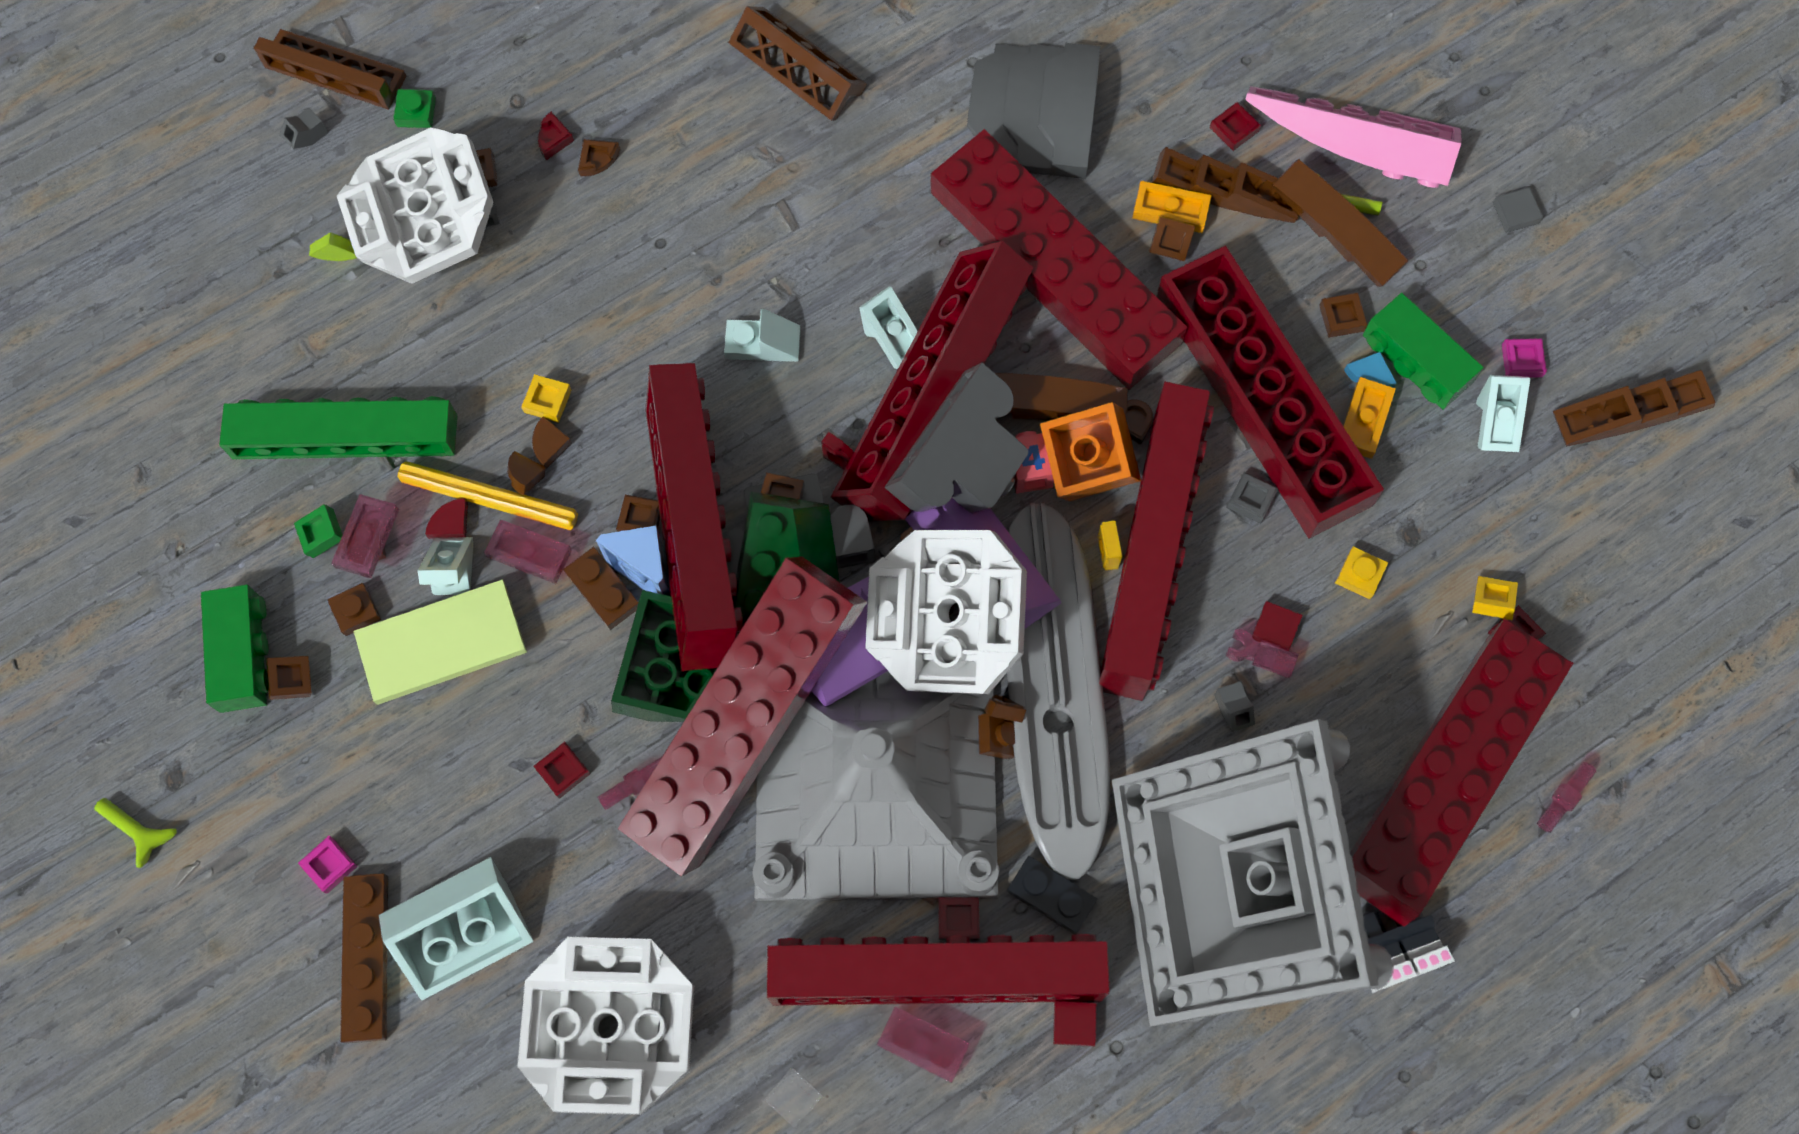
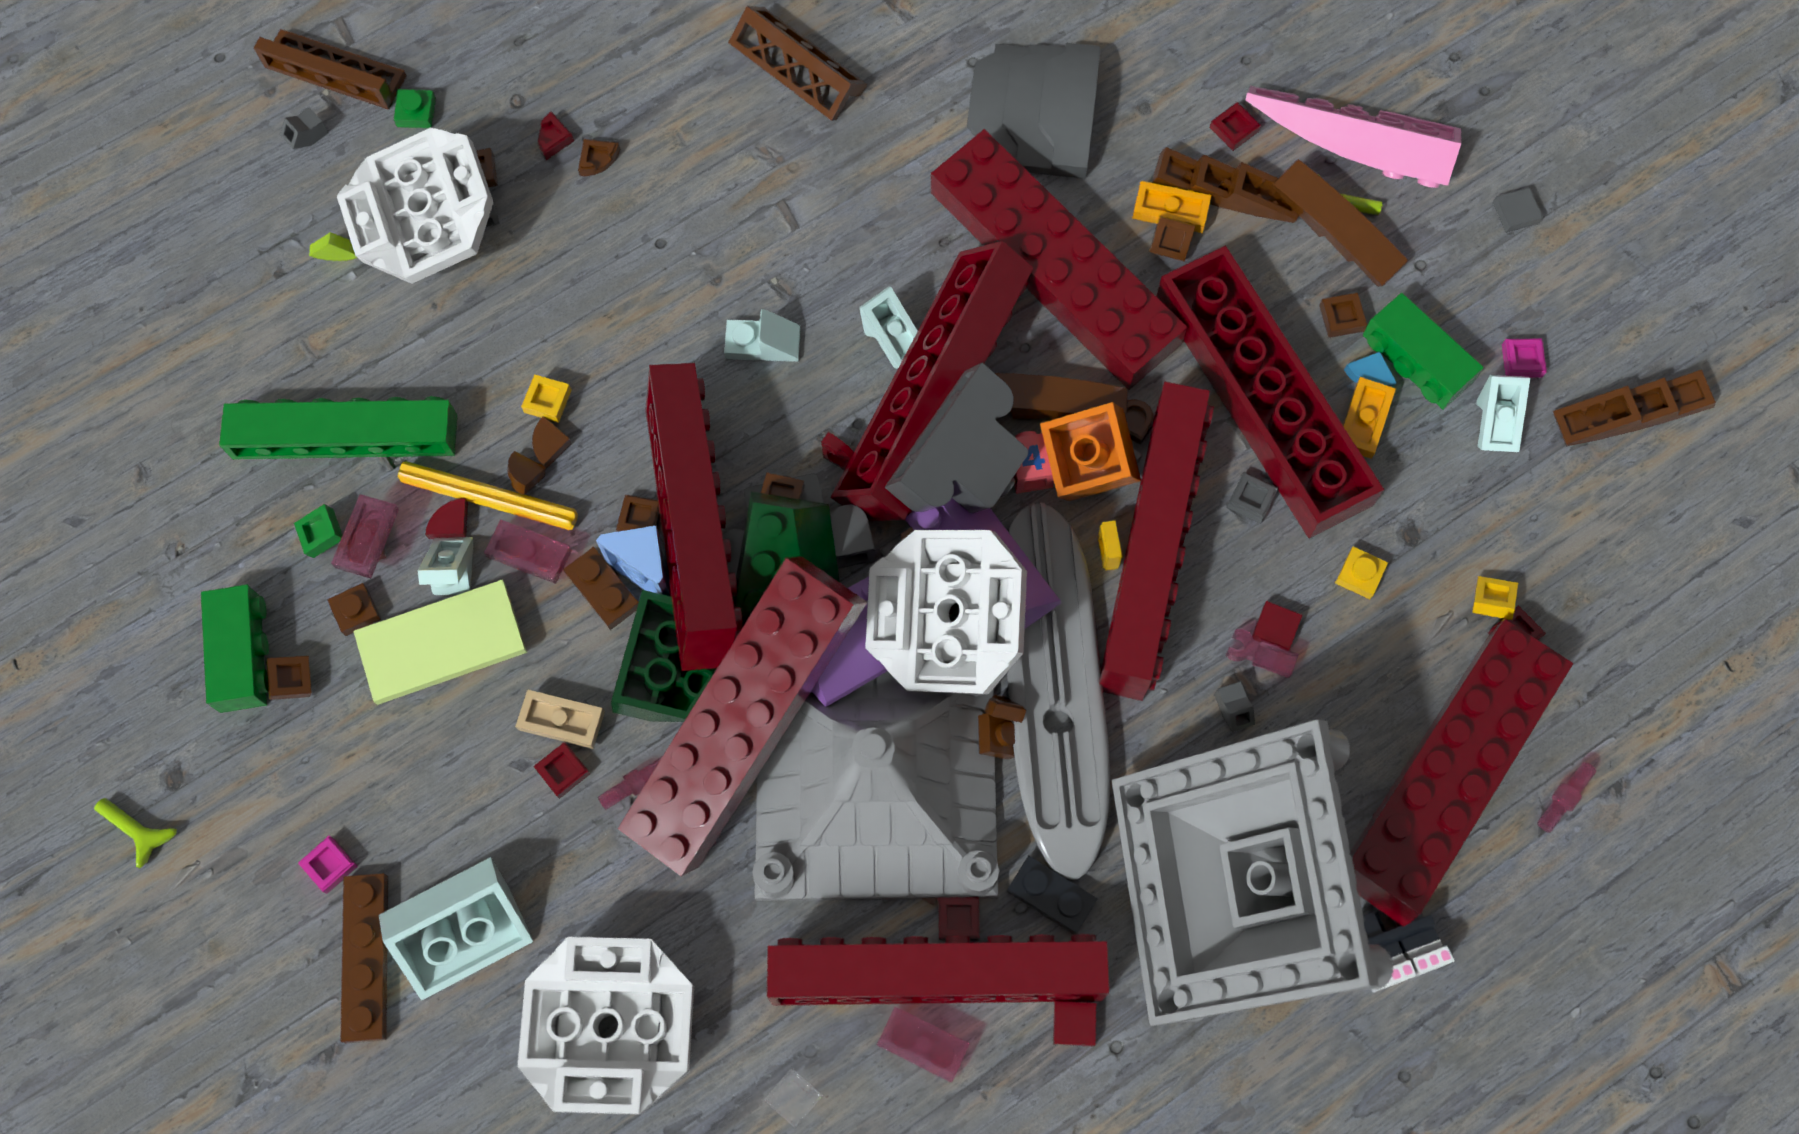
(560, 719): none -> tan plate

